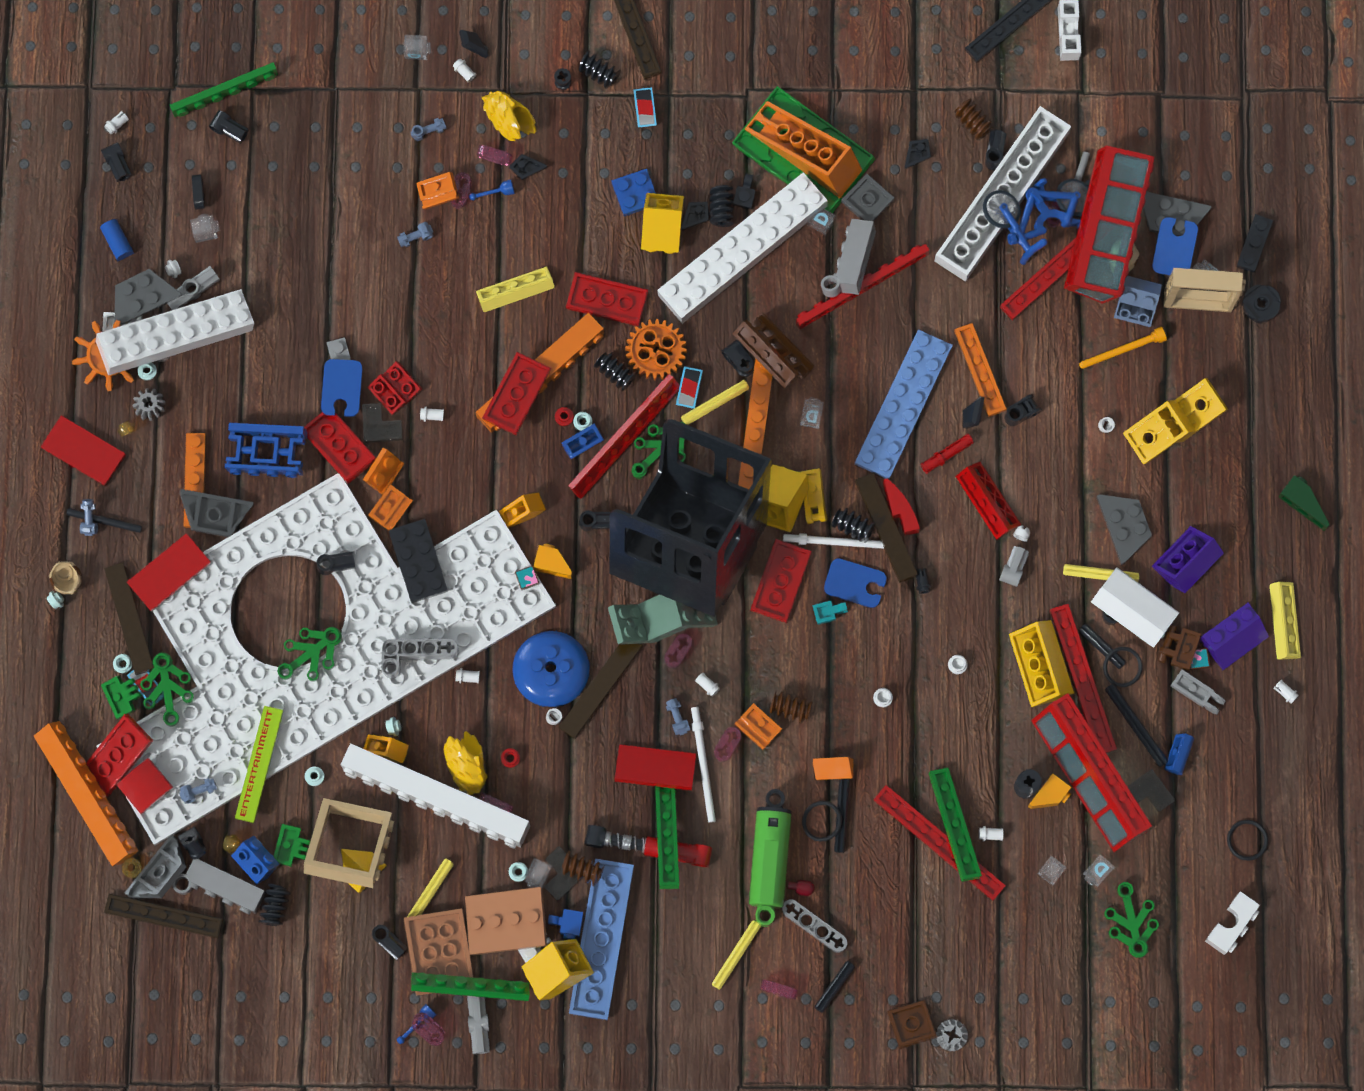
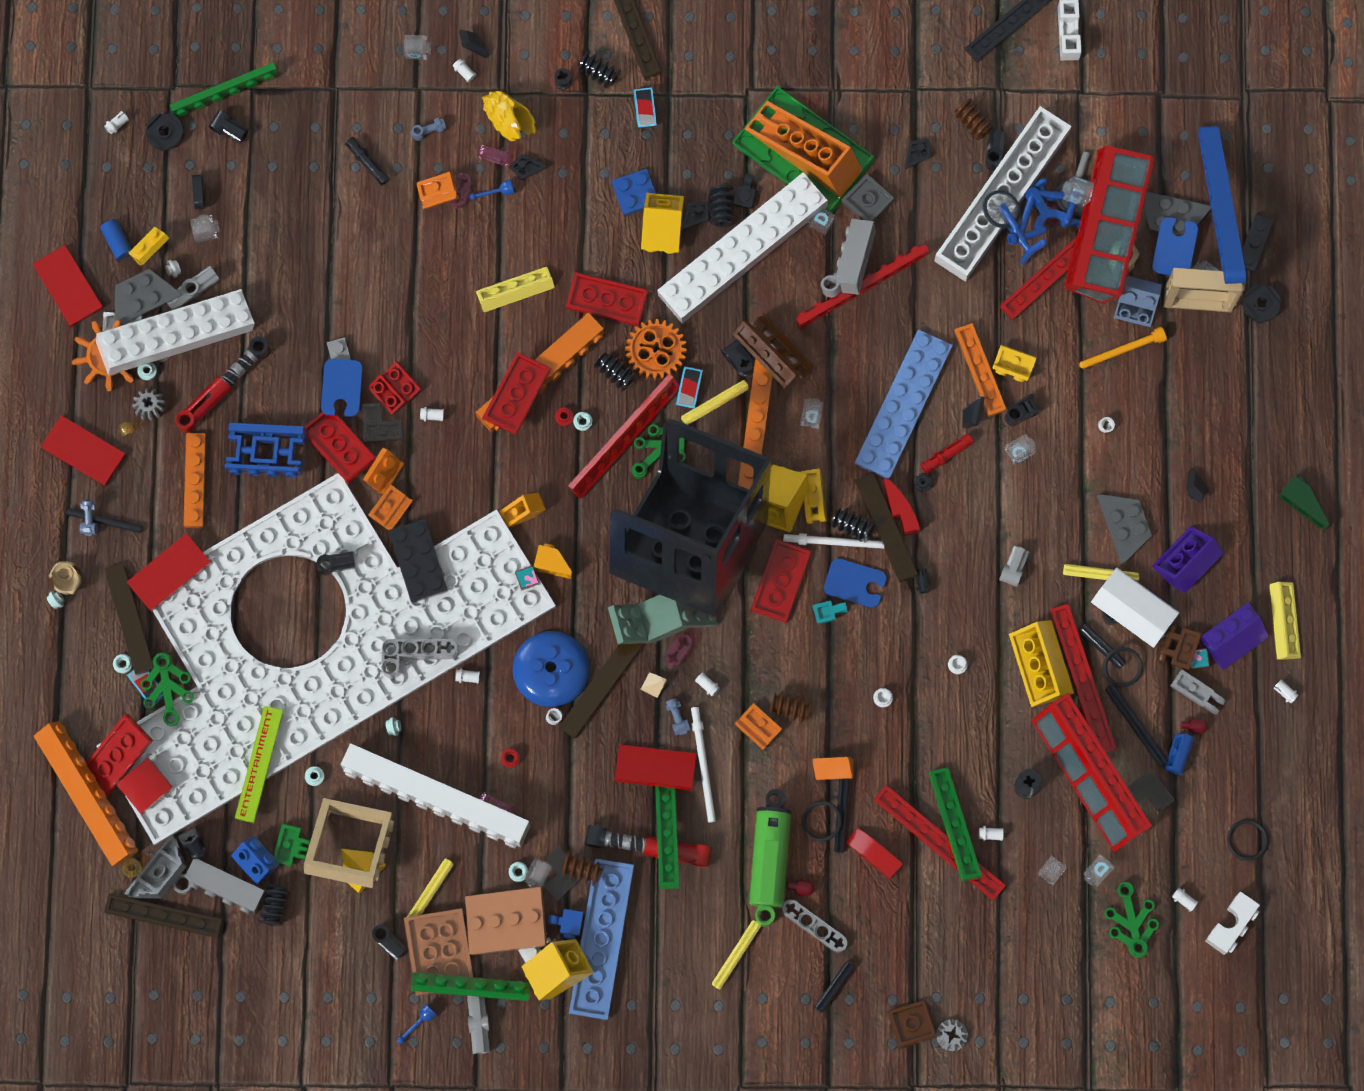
(67, 286): none -> red tile
(115, 158): black piece -> none
(120, 695): green hinge -> none
(148, 246): none -> yellow bracket
(168, 141): none -> black plate
(188, 793): sand blue bar -> none
(213, 513): dark grey wing -> none
(220, 386): none -> piece
(231, 843): clear yellow plate -> none
(312, 652): green plant -> none
(361, 154): none -> black pin
(387, 748): light orange slope -> none
(424, 231): sand blue bar -> none
(429, 1028): clear pink beam -> none
(466, 763): yellow head -> none
(582, 441): blue brick -> none
(601, 520): black piece -> none
(653, 684): none -> tan slope
(731, 747): clear pink beam -> none
(779, 989): clear pink beam -> none
(874, 853): none -> red slope
(923, 487): none -> black plate
(986, 501): red fence -> none
(1014, 363): none -> yellow bracket
(1020, 449): none -> clear brick
(1022, 534): white hinge -> none
(1051, 793): light orange slope -> none
(1078, 191): none -> clear brick
(1175, 421): yellow bracket -> none
(1184, 899): none -> white pin
(1195, 486): none -> black piece
(1195, 725): none -> dark red cylinder
(1222, 205): none -> blue beam

